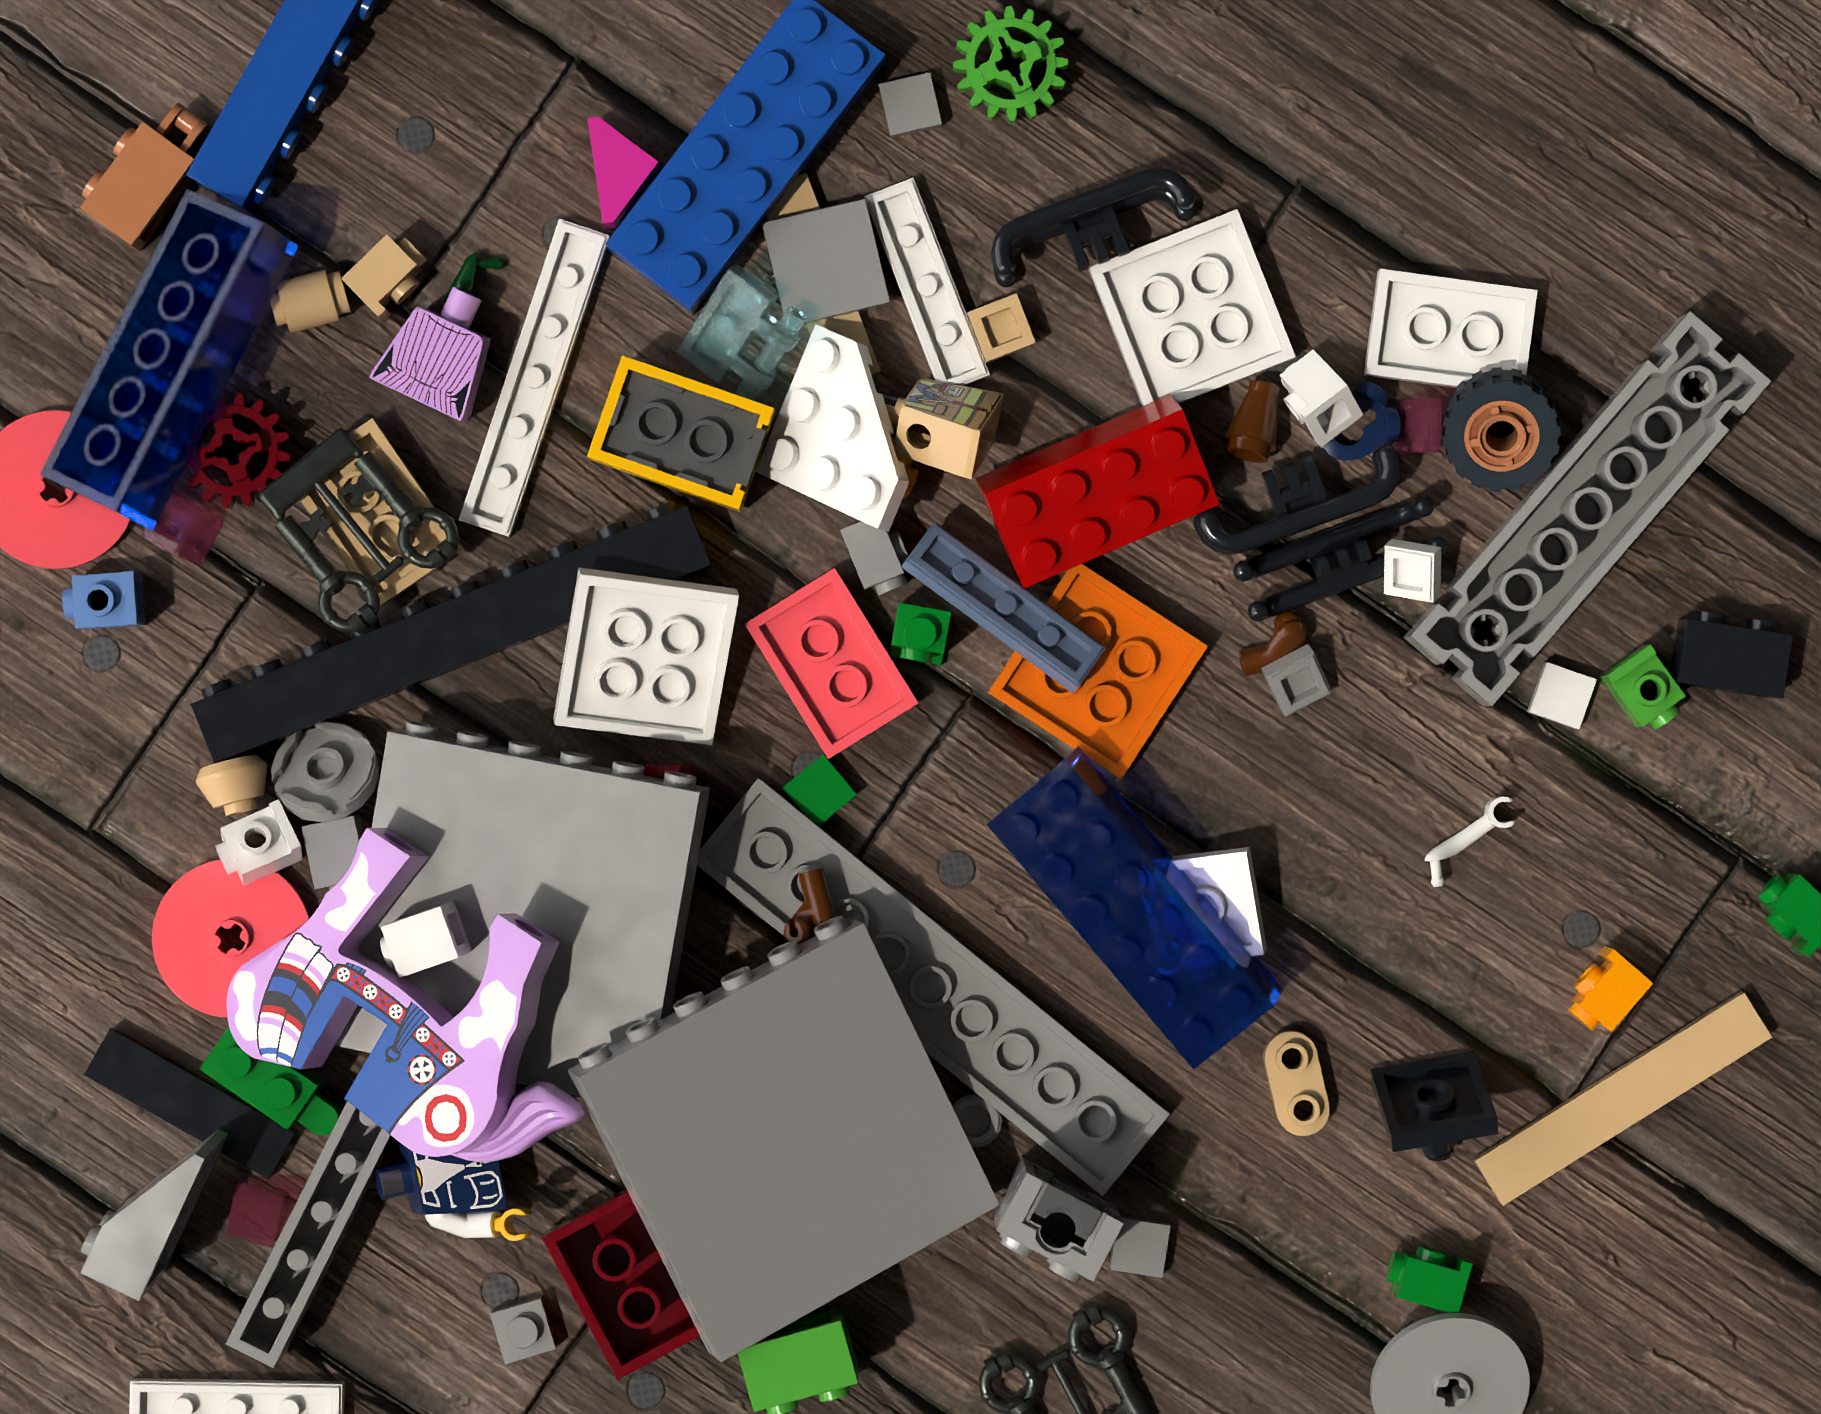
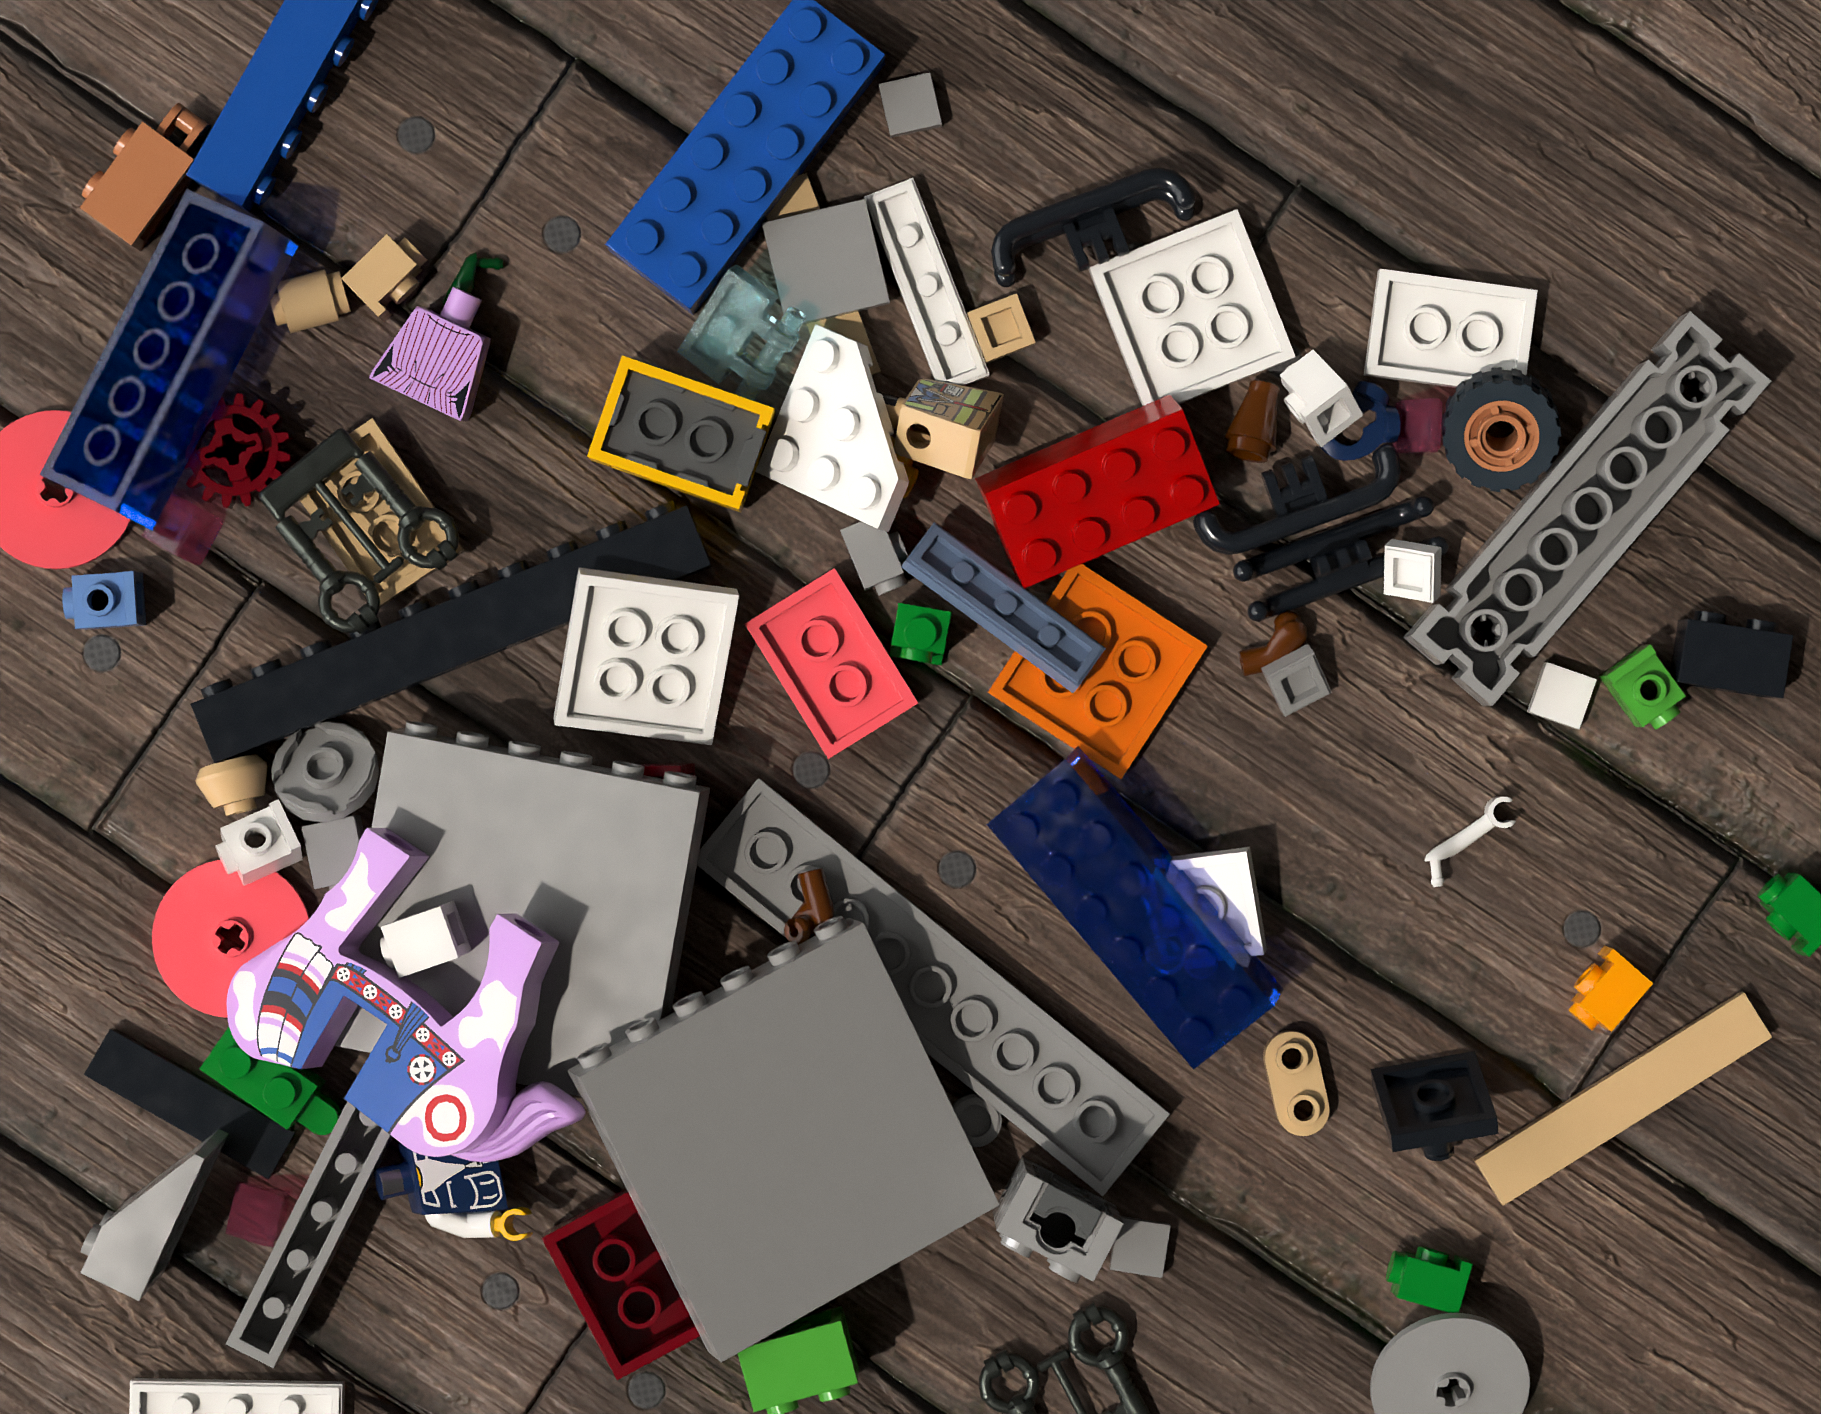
(523, 1330): light grey plate -> none
(534, 378): white tile -> none
(620, 170): dark pink slope -> none
(819, 790): green tile -> none
(1032, 55): bright green gear -> none

